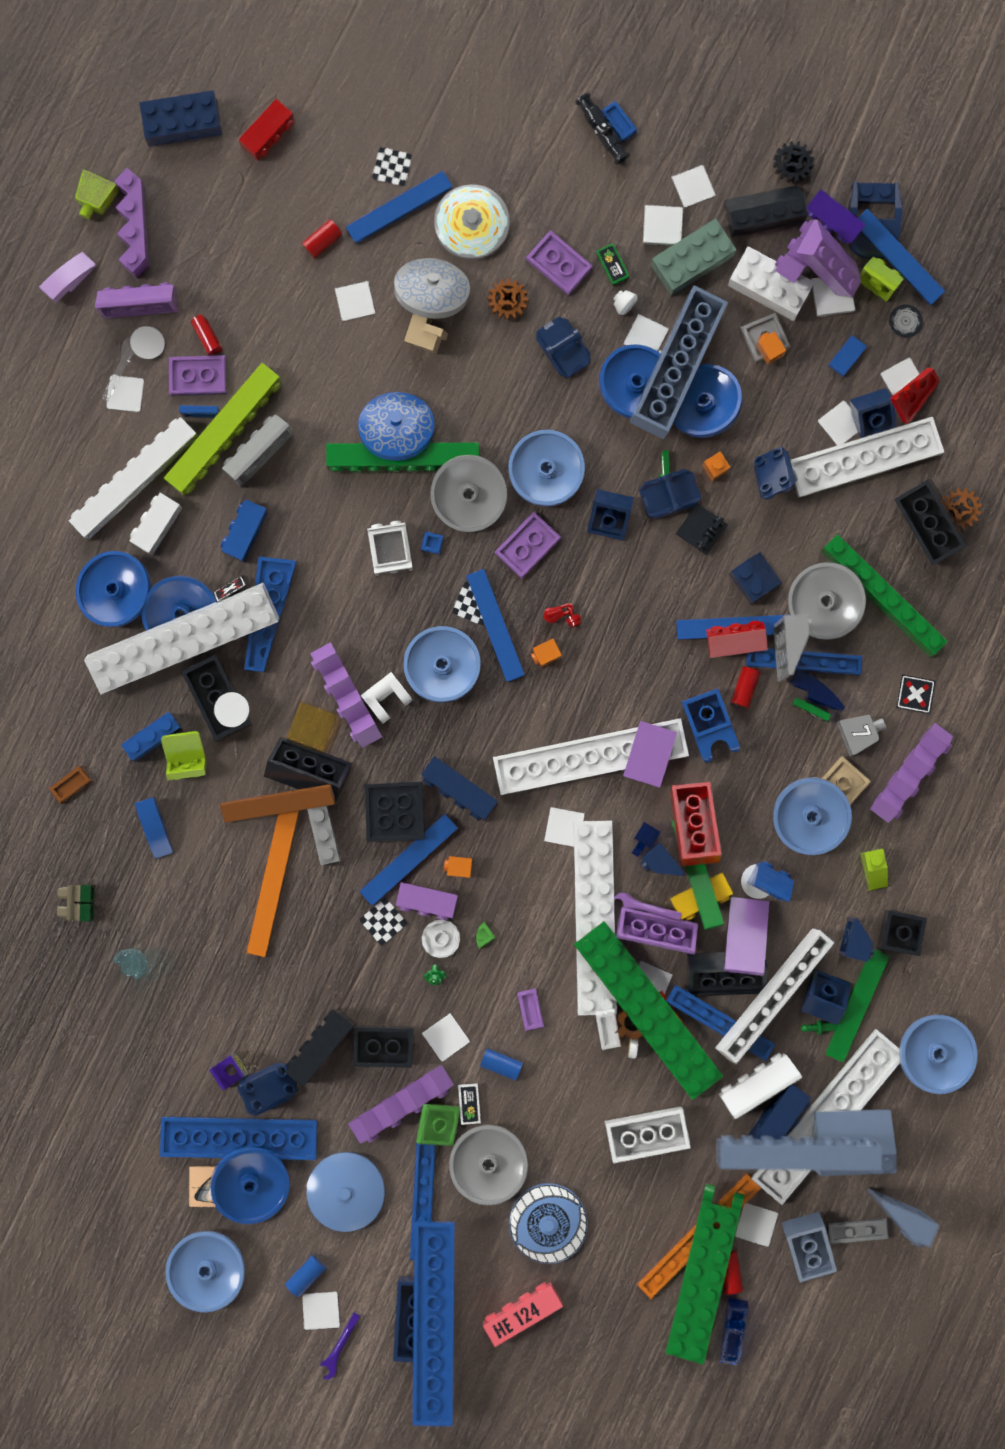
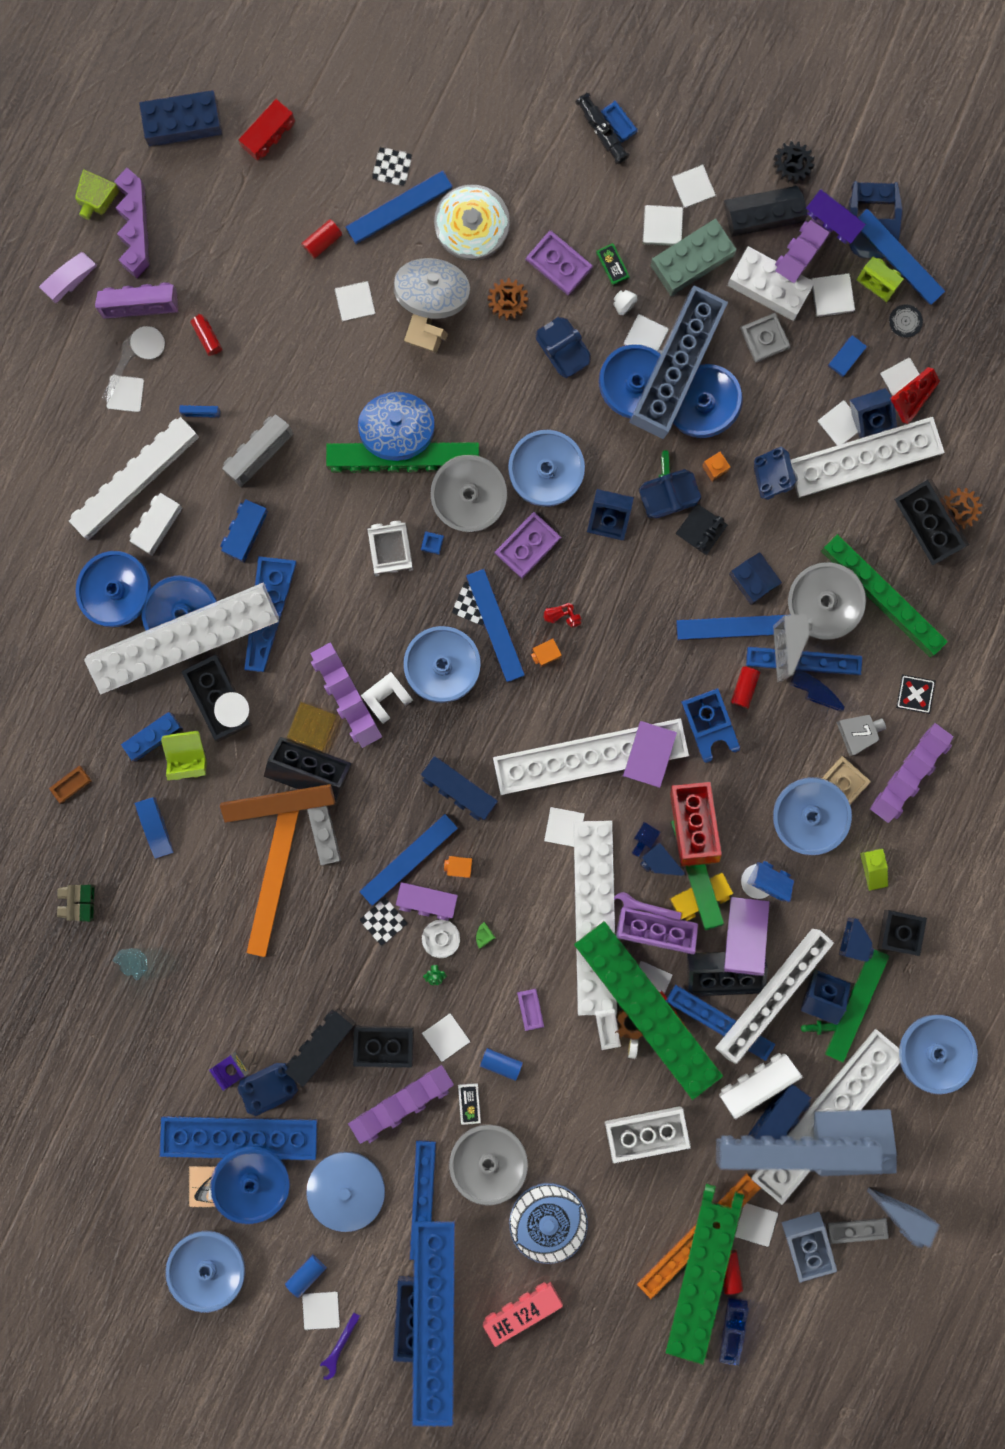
(197, 375): medium lavender tile -> none
(223, 429): lime brick -> none
(229, 588): black sticker -> none
(394, 812): black plate -> none
(438, 1124): bright green tile -> none
(736, 639): red brick -> none
(770, 347): orange brick -> none
(810, 709): green tile -> none
(829, 261): medium lavender slope -> none

